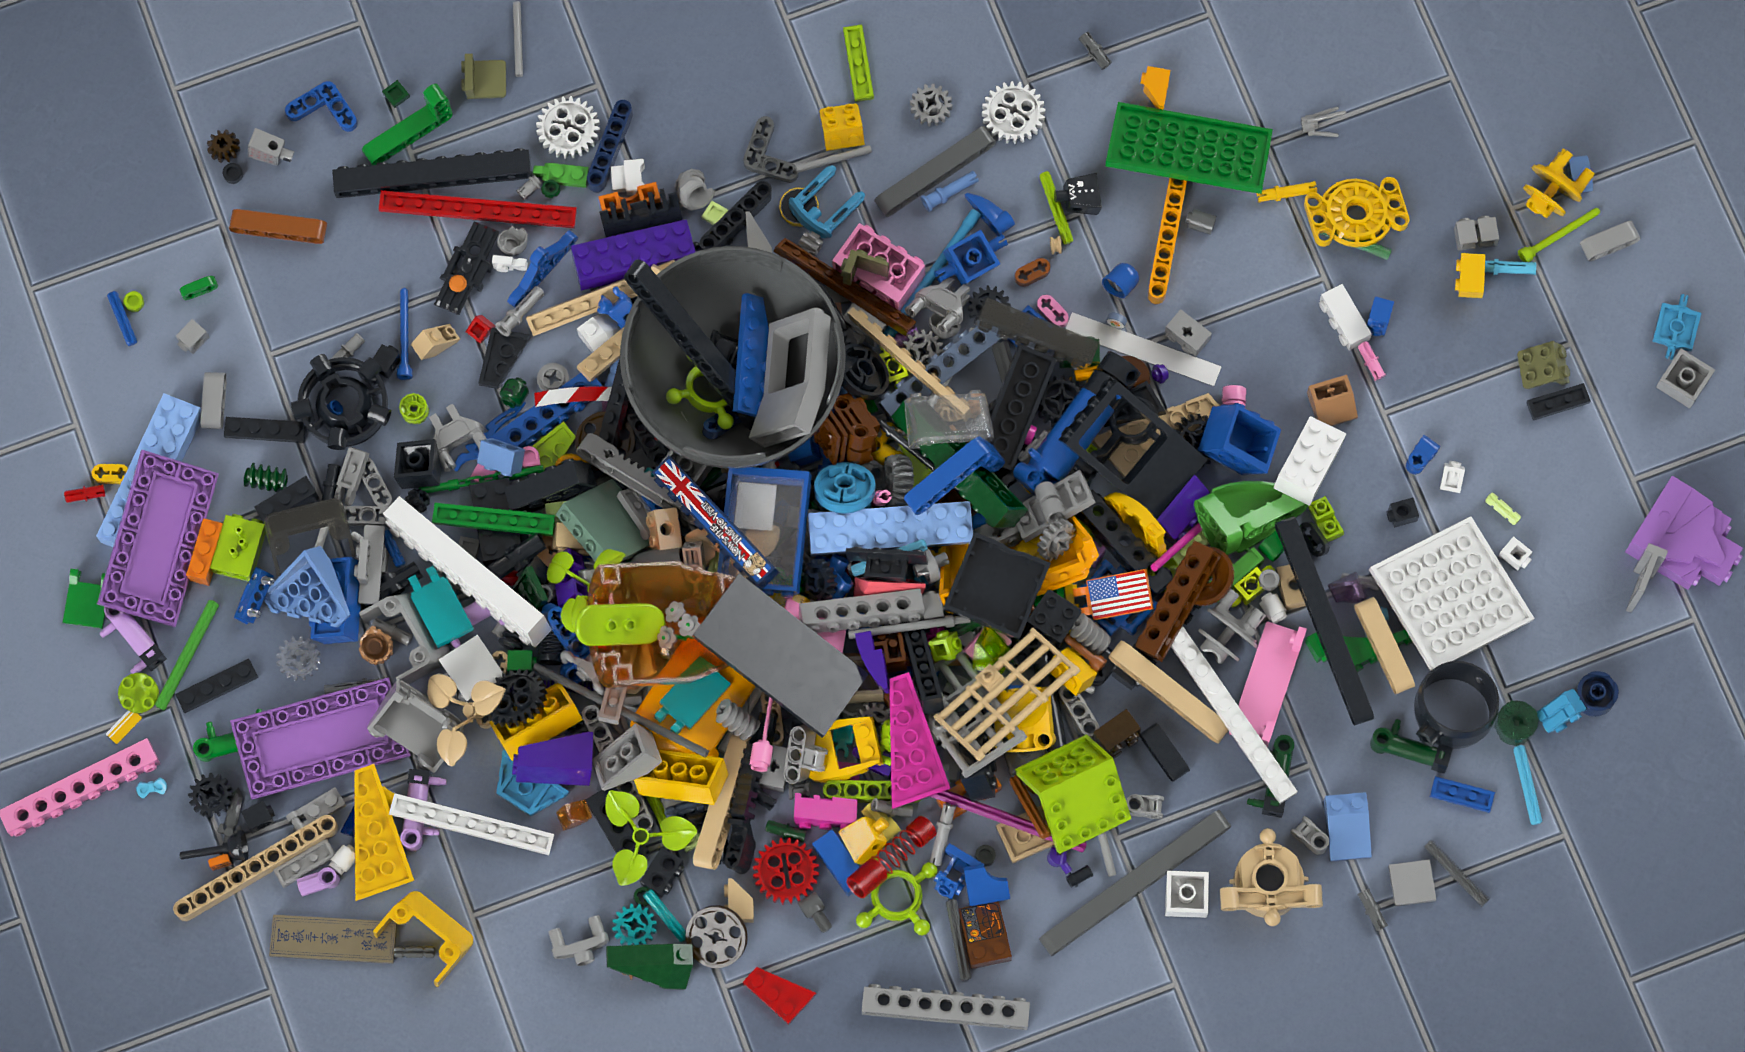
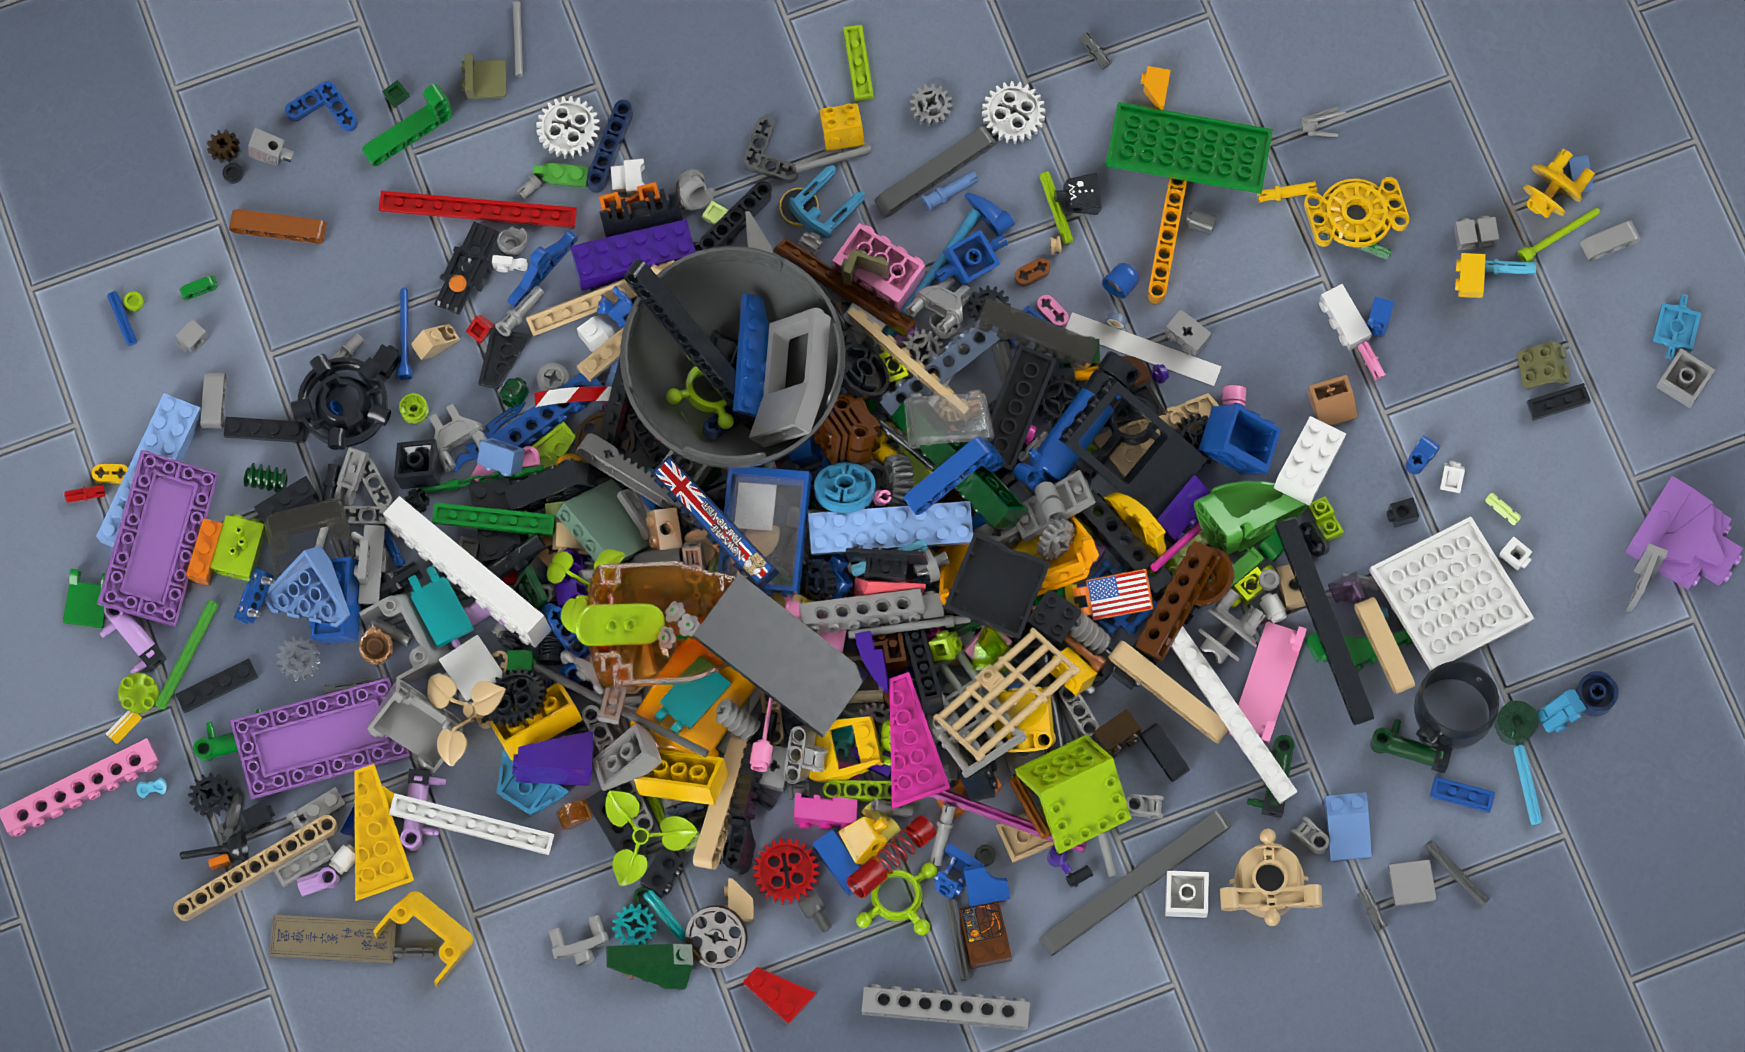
(432, 173): black brick -> none
(550, 184): dark green plate -> none
(785, 830): dark green axle -> none

